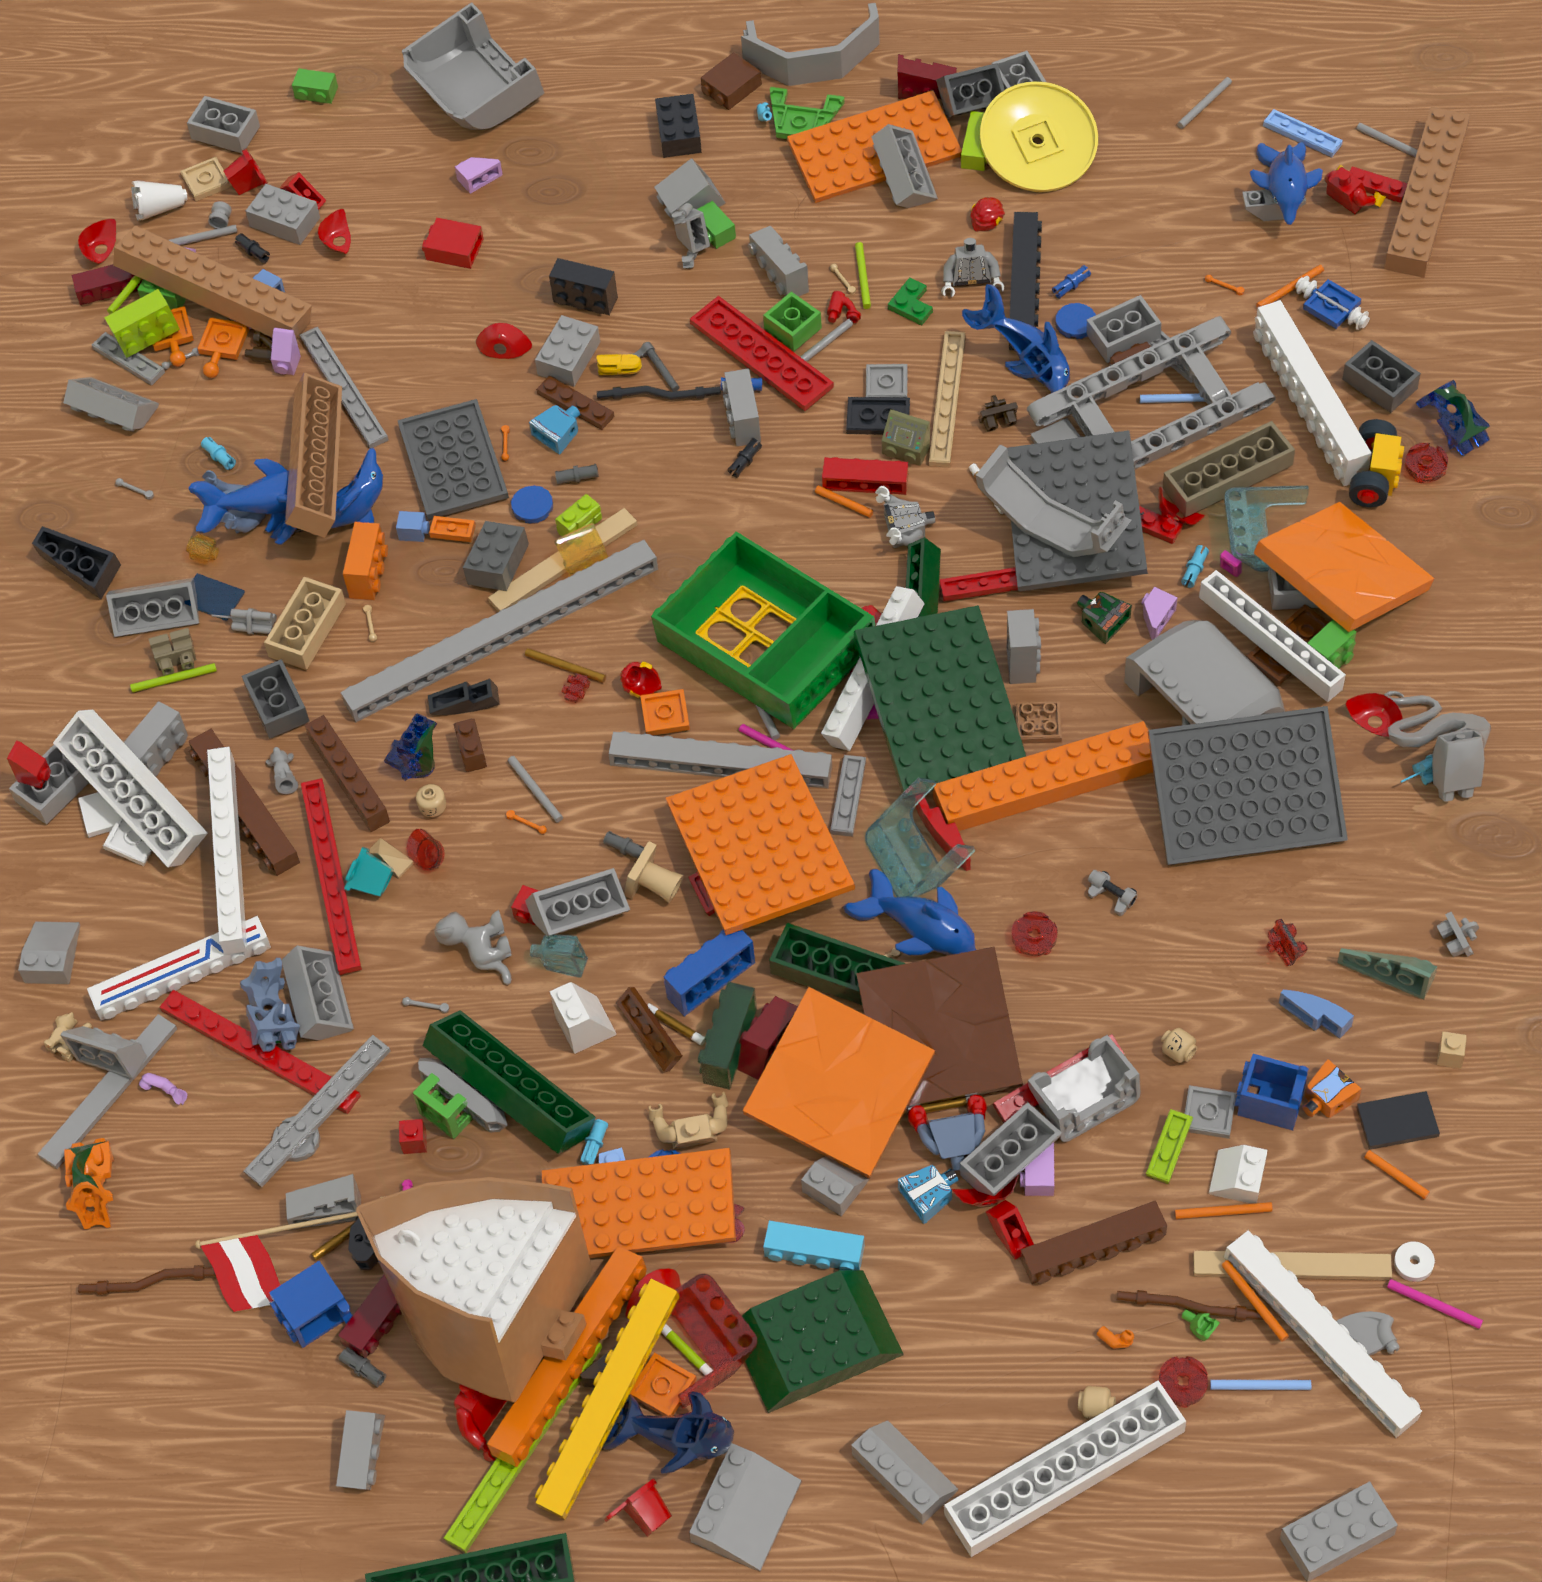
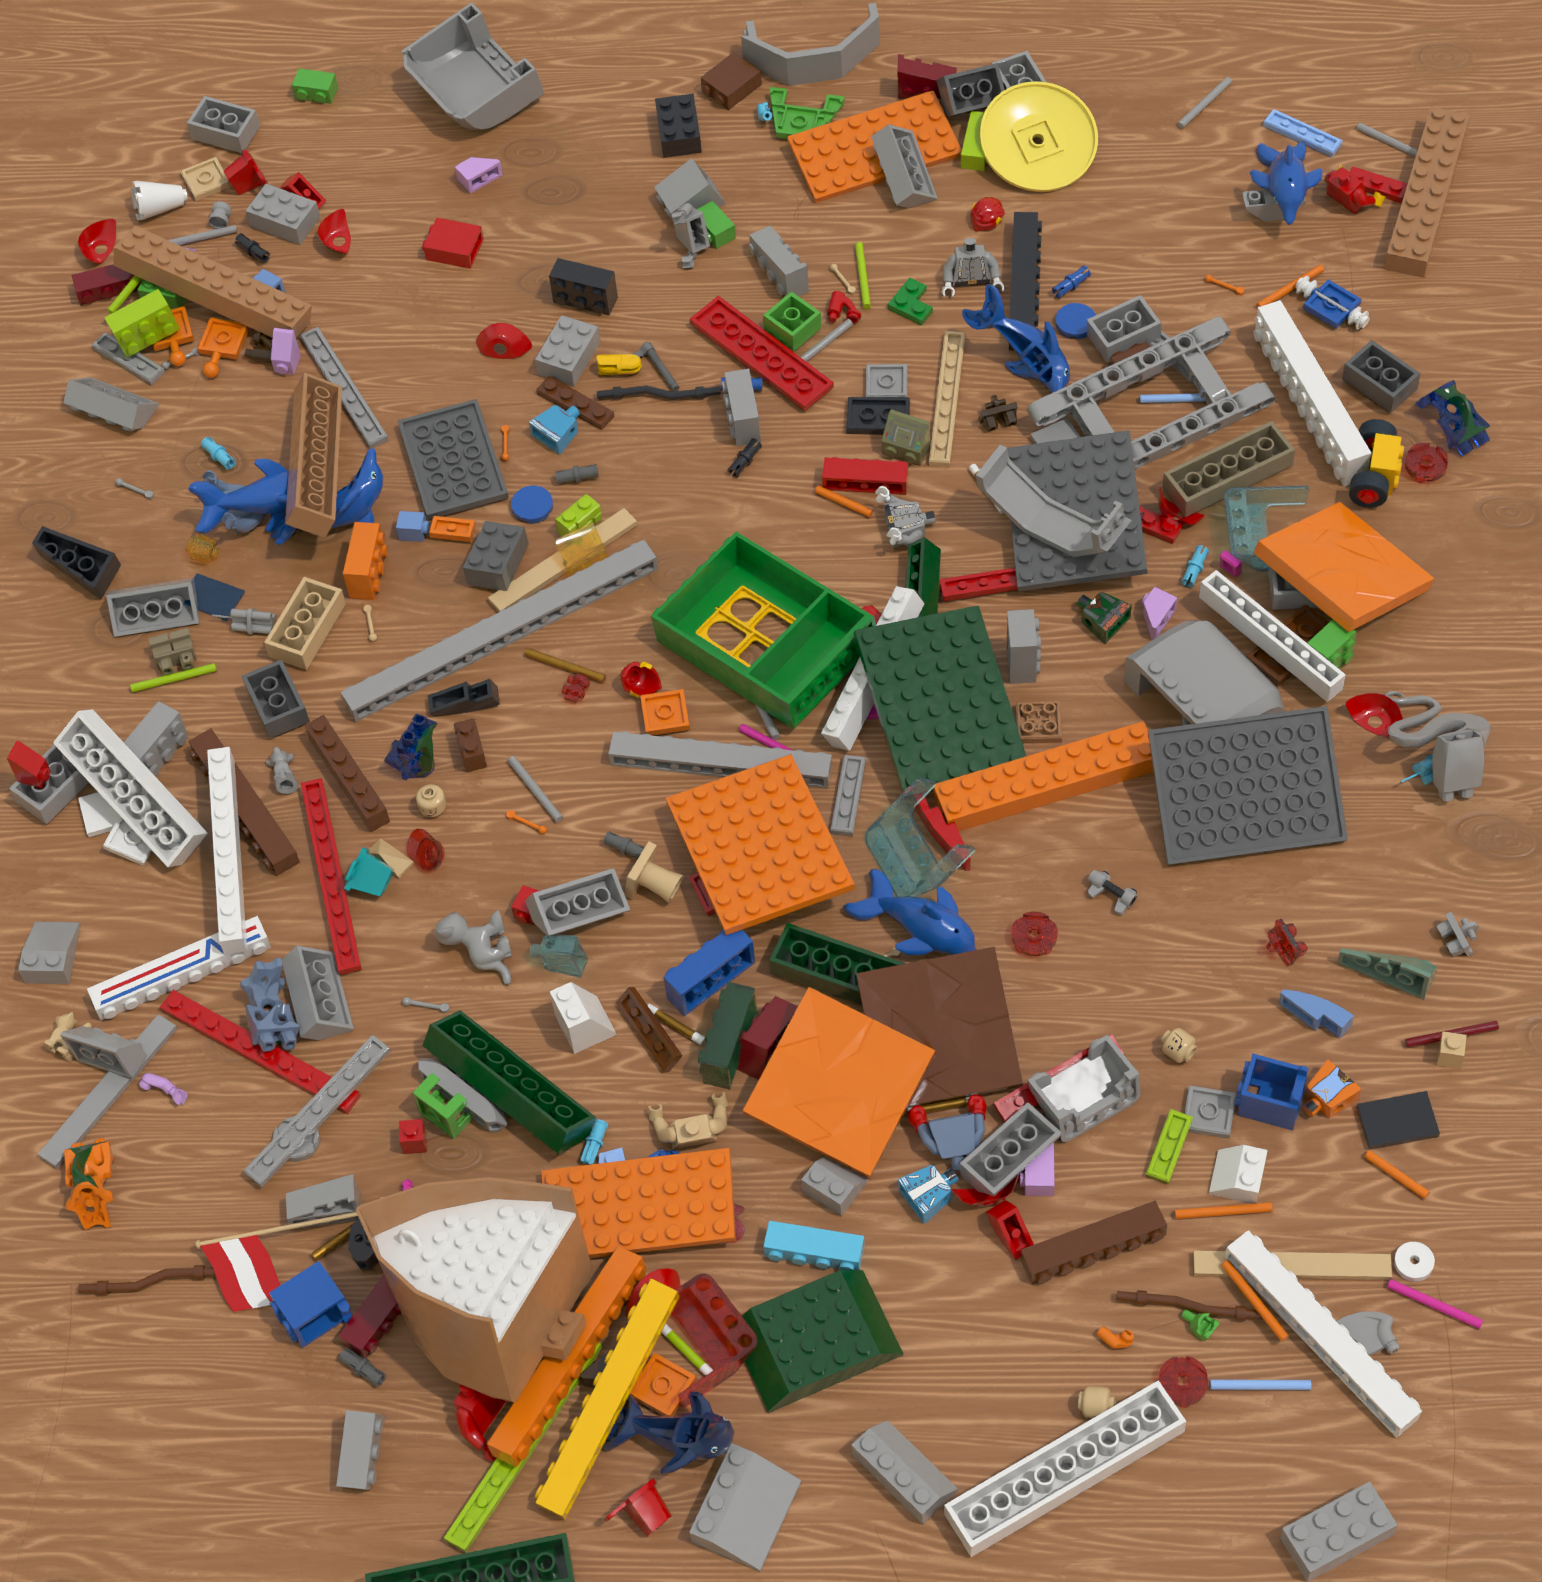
(1468, 1030): none -> dark red bar

